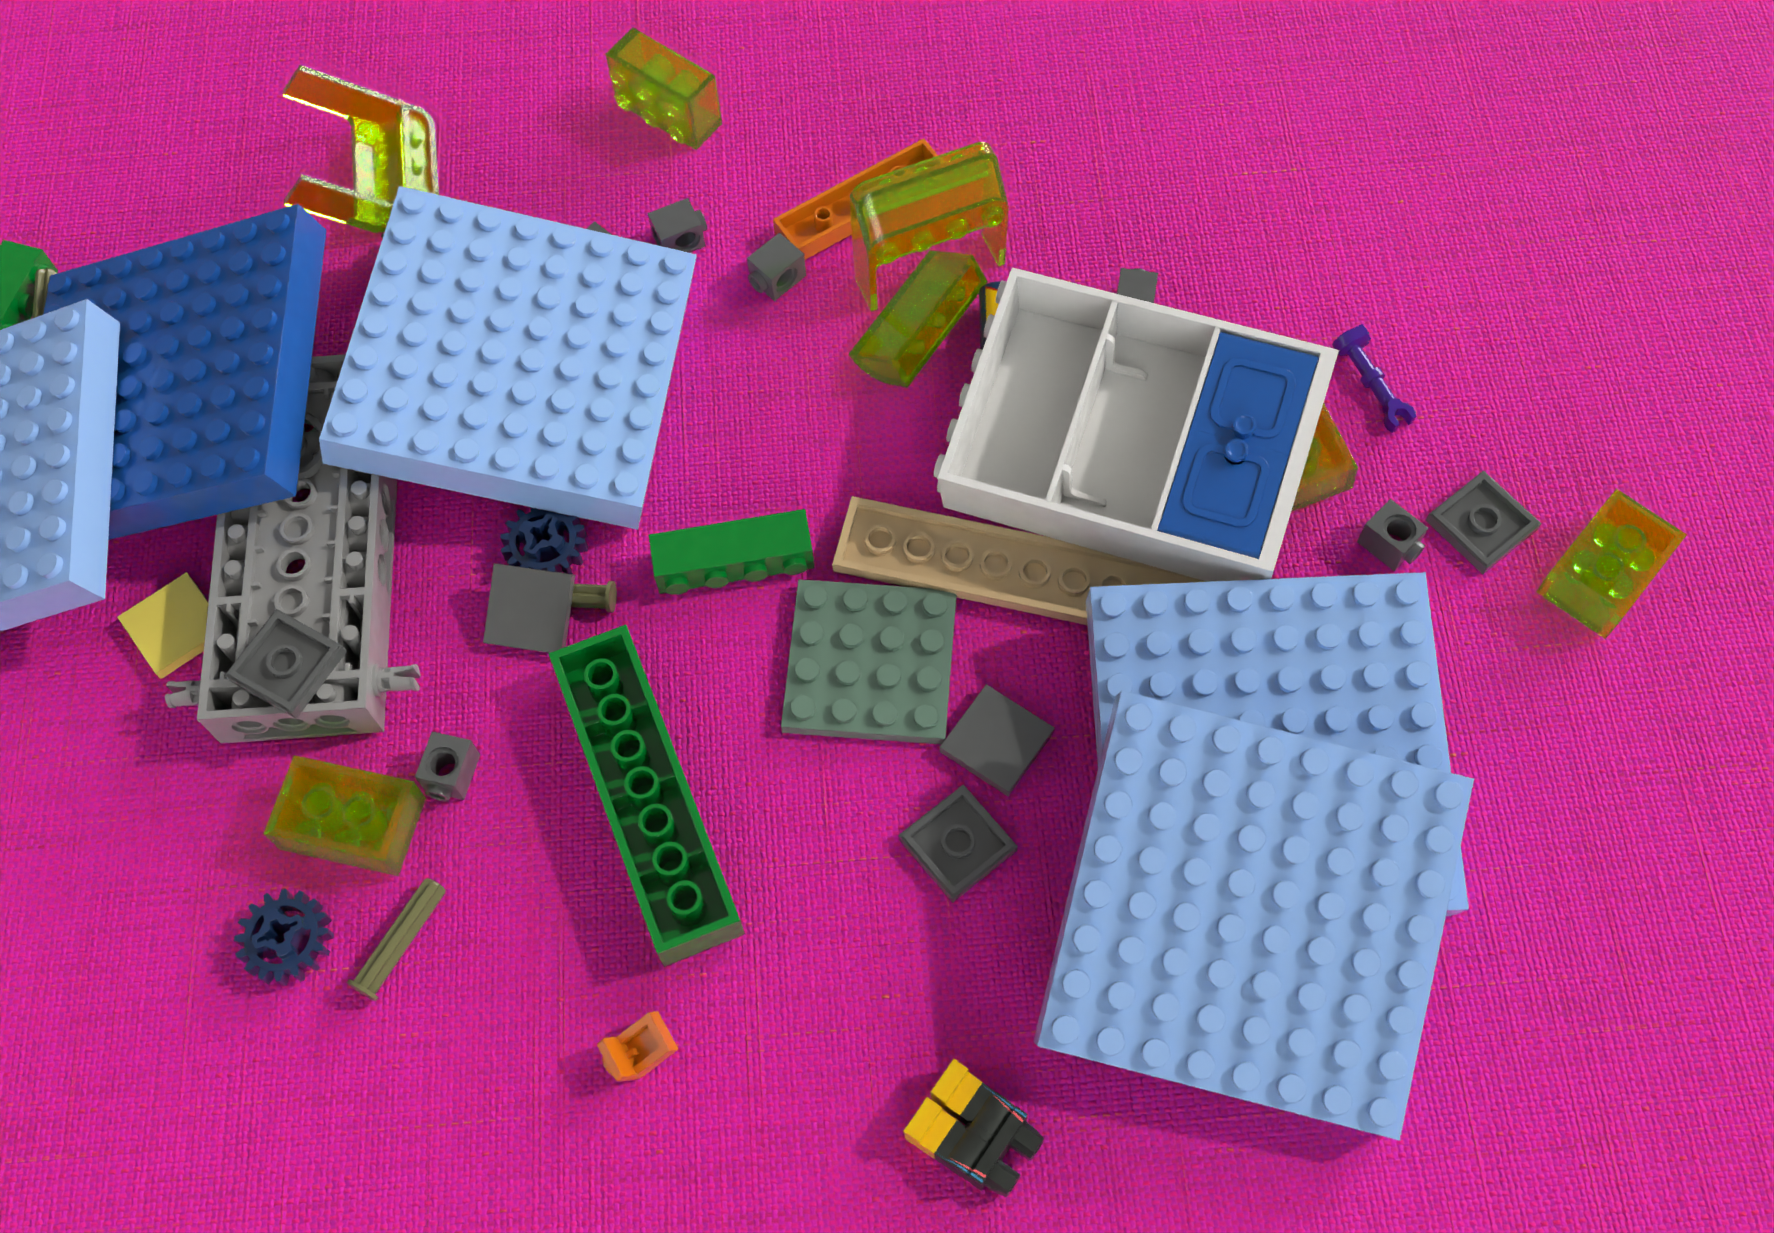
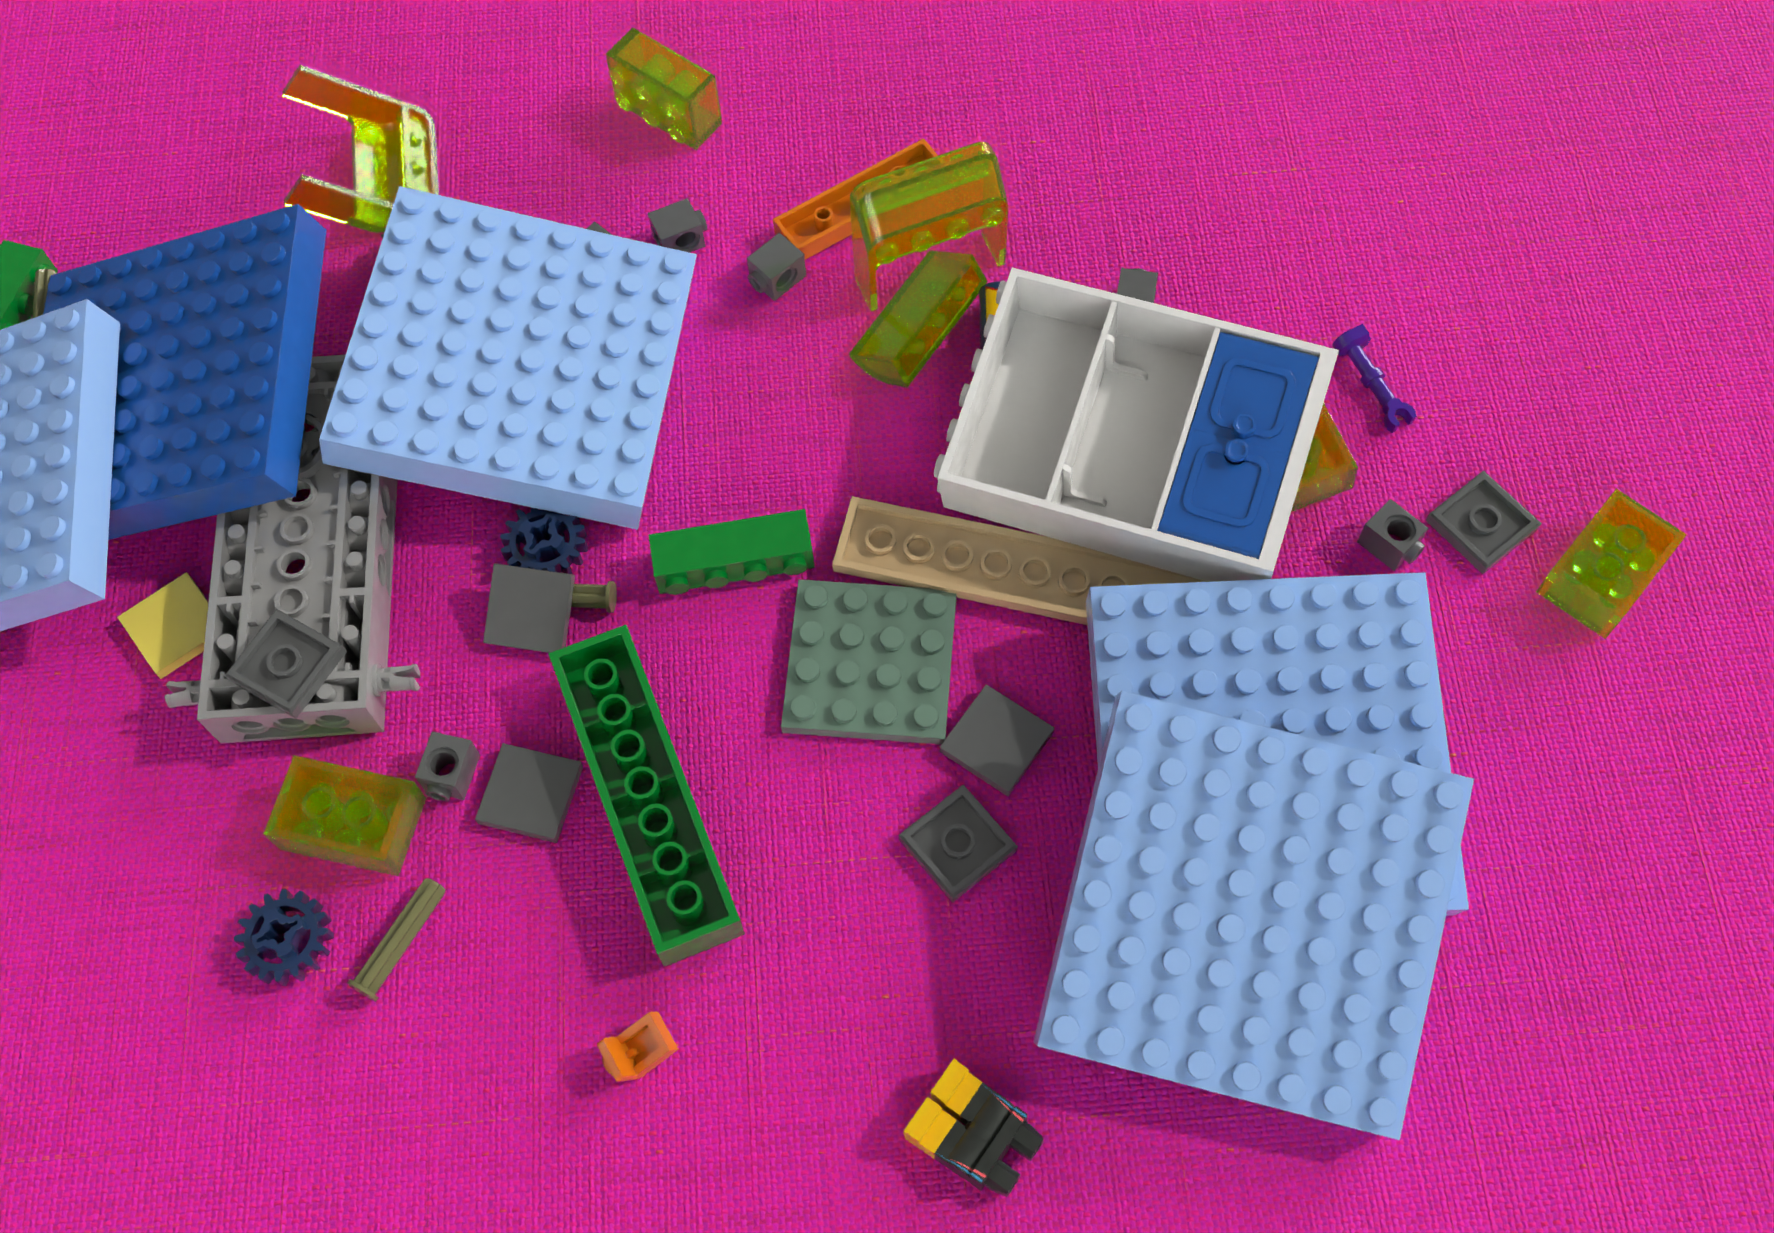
(529, 793): none -> dark grey tile

